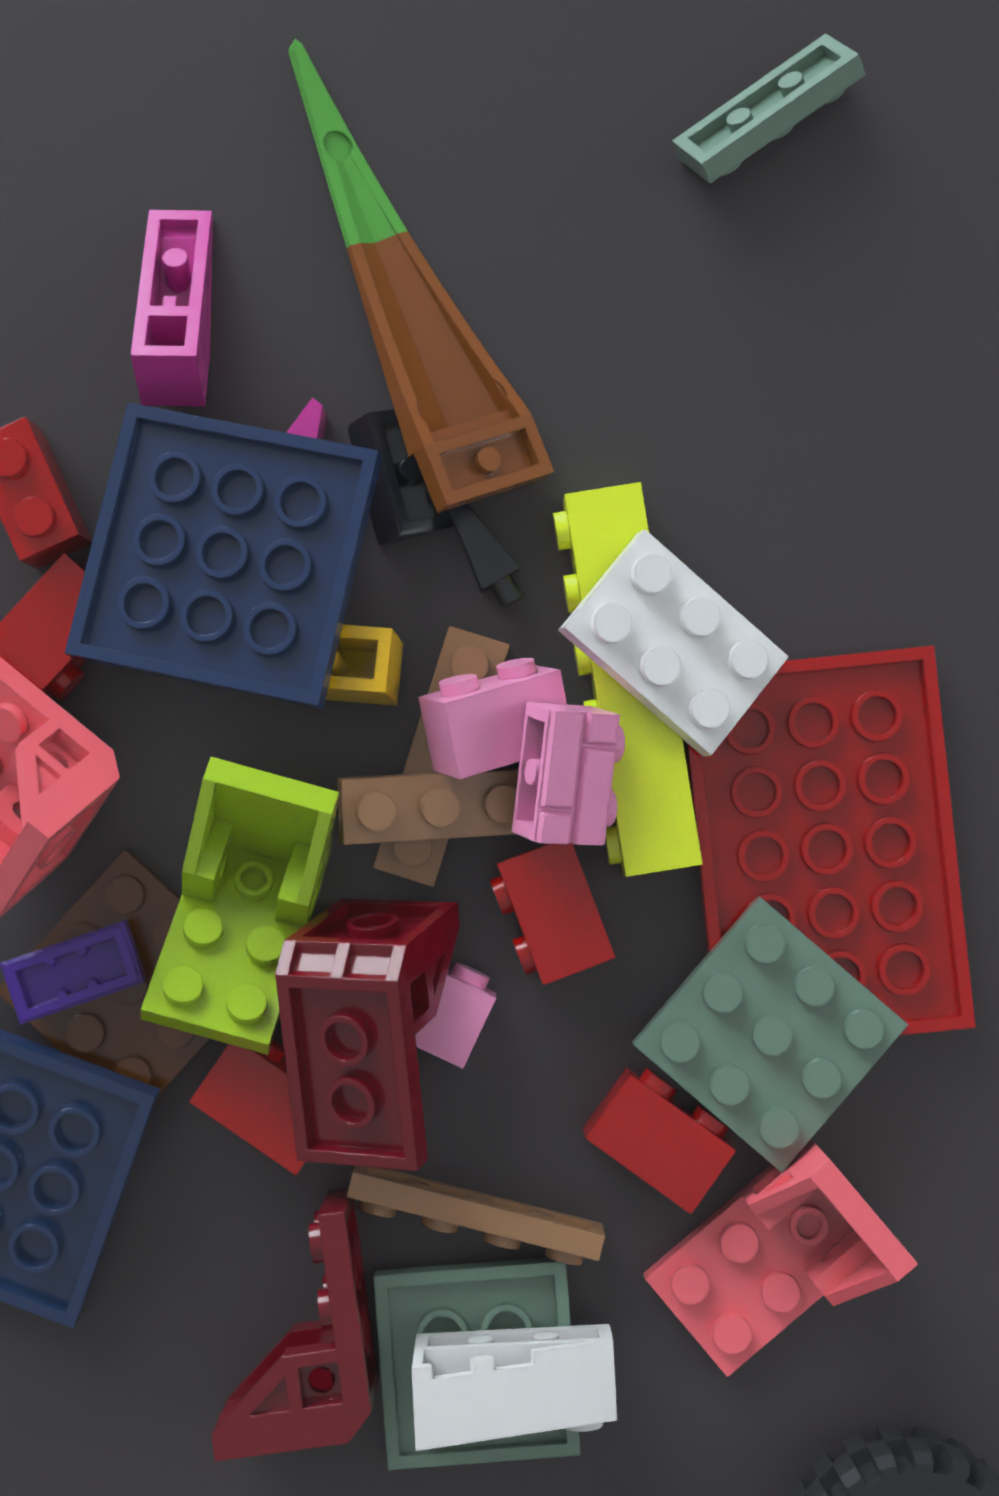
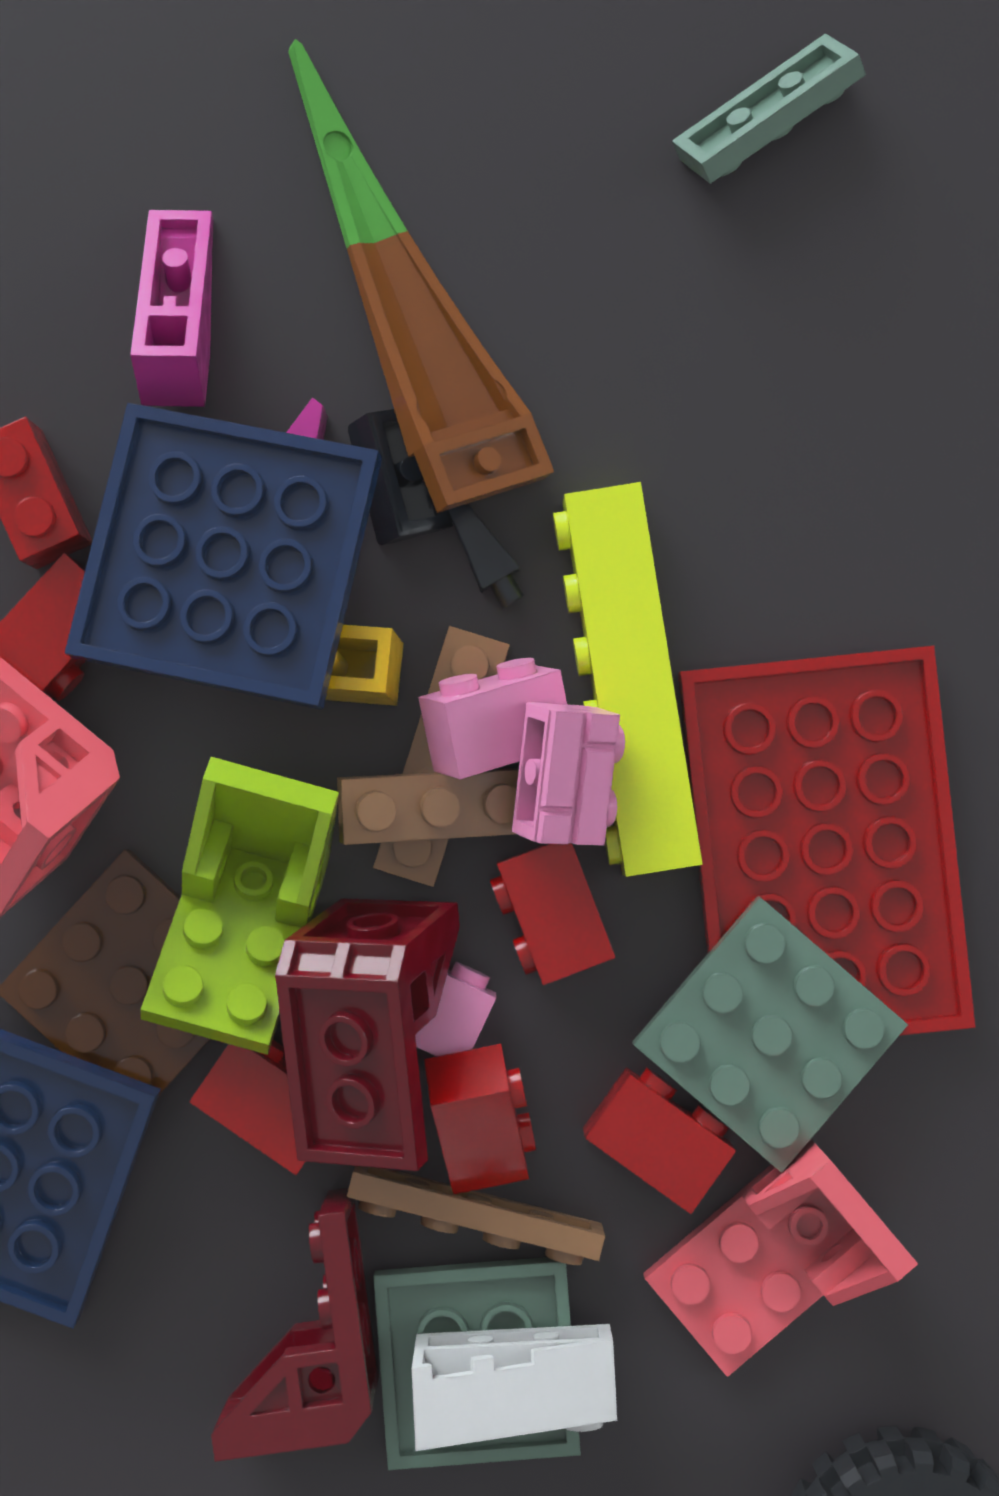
(73, 972): dark purple plate -> none
(477, 1118): none -> red brick
(673, 643): white plate -> none

